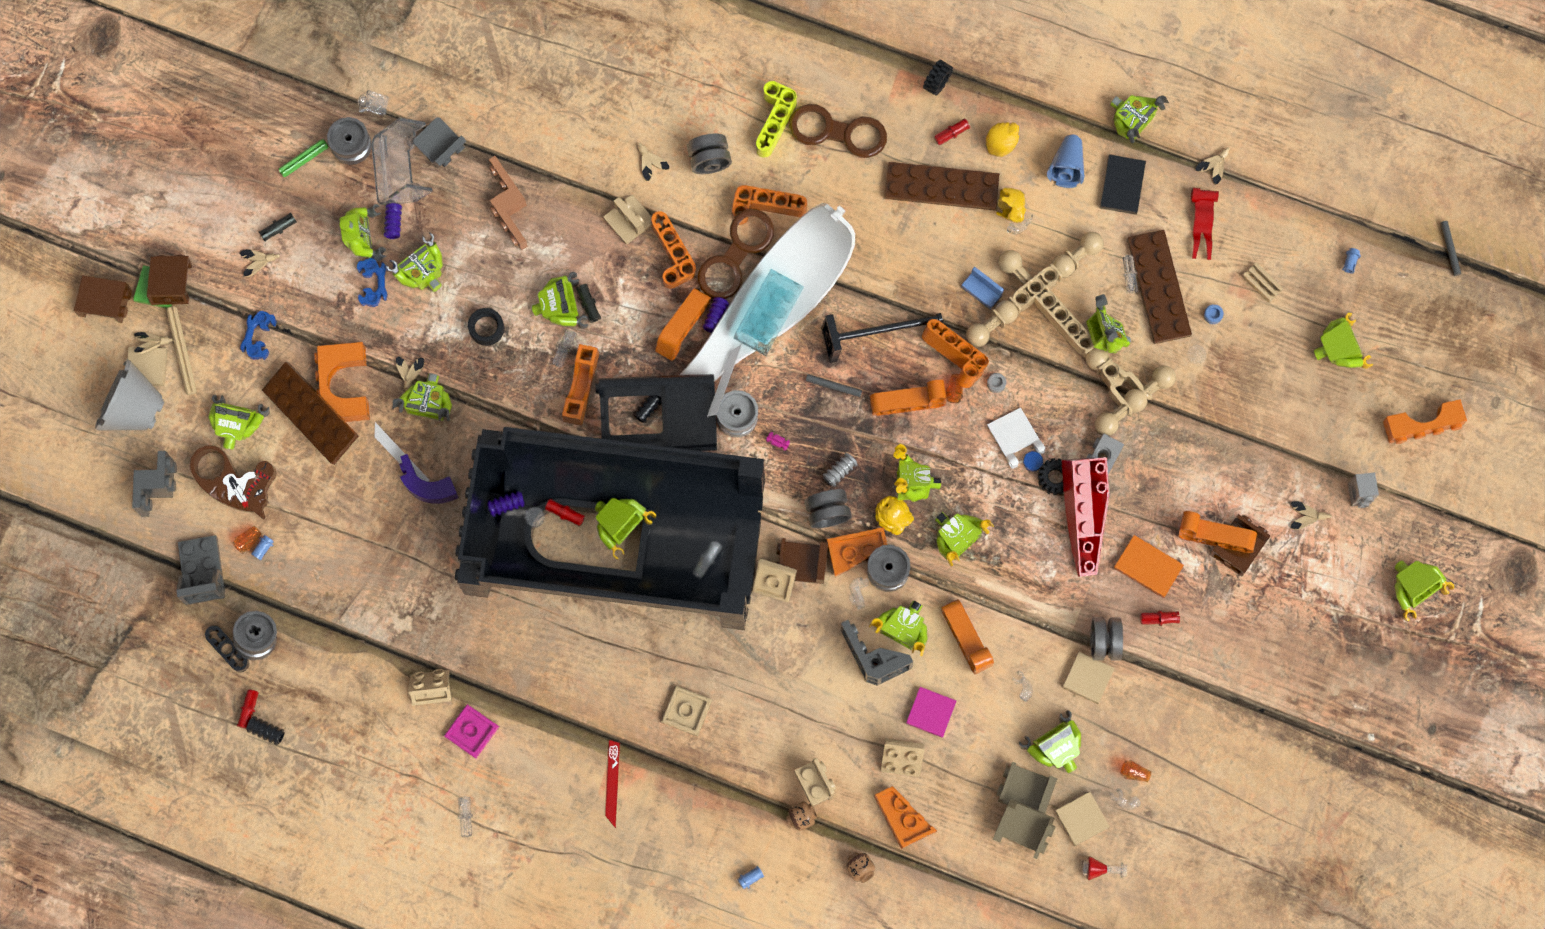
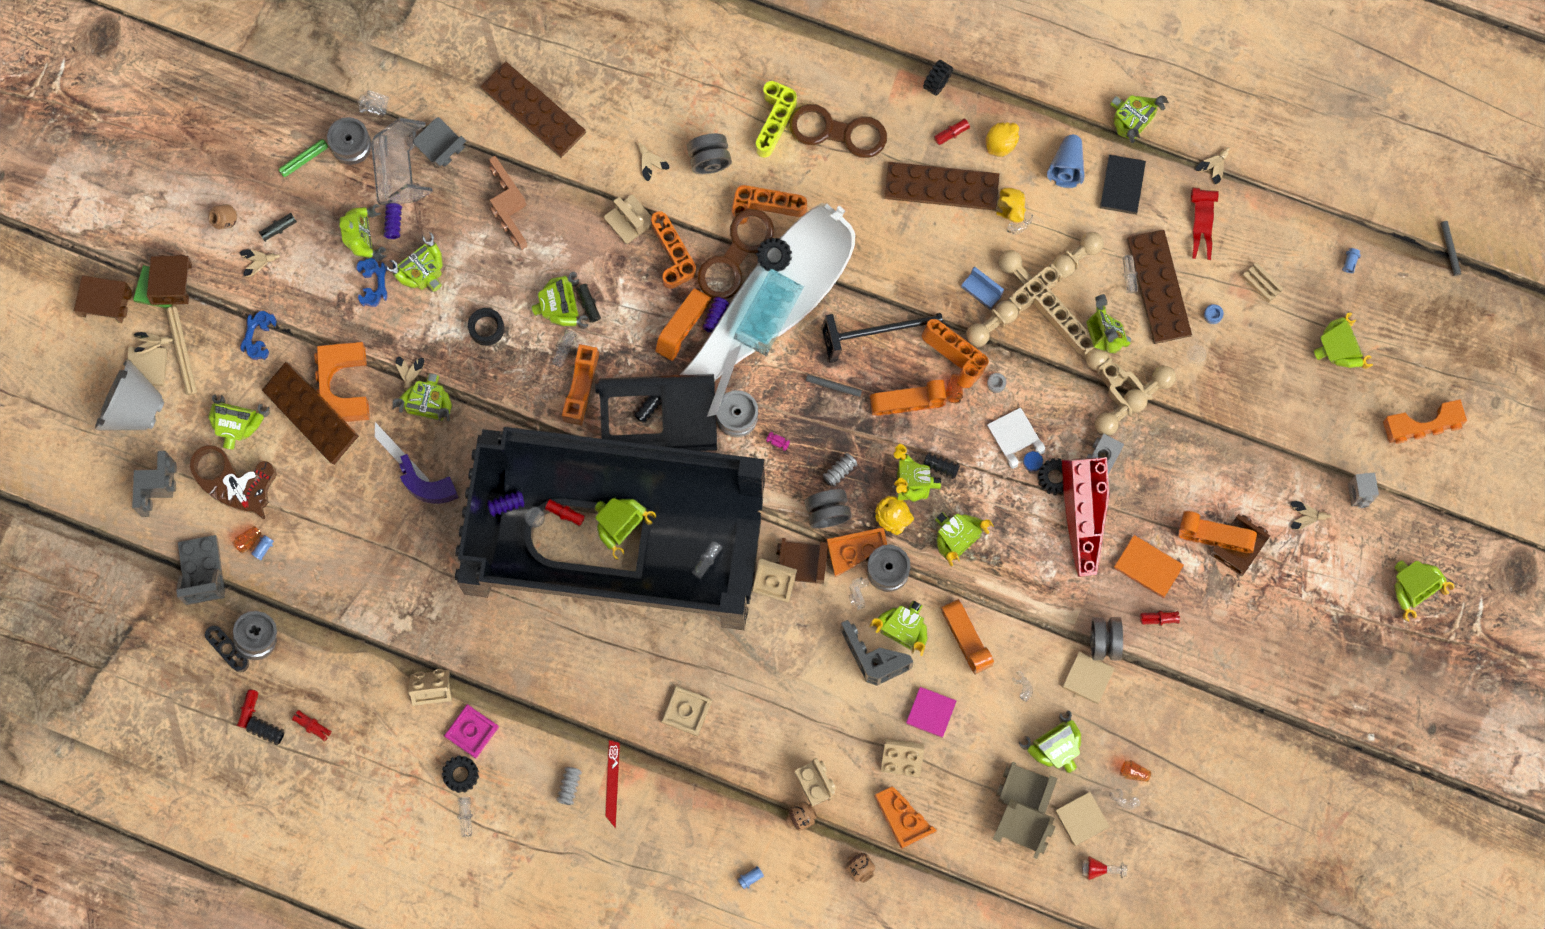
(222, 216): none -> medium nougat head
(311, 725): none -> red pin
(454, 763): none -> black tyre
(533, 109): none -> reddish brown plate
(569, 786): none -> light grey piece
(785, 254): none -> black tyre
(941, 465): none -> black piece

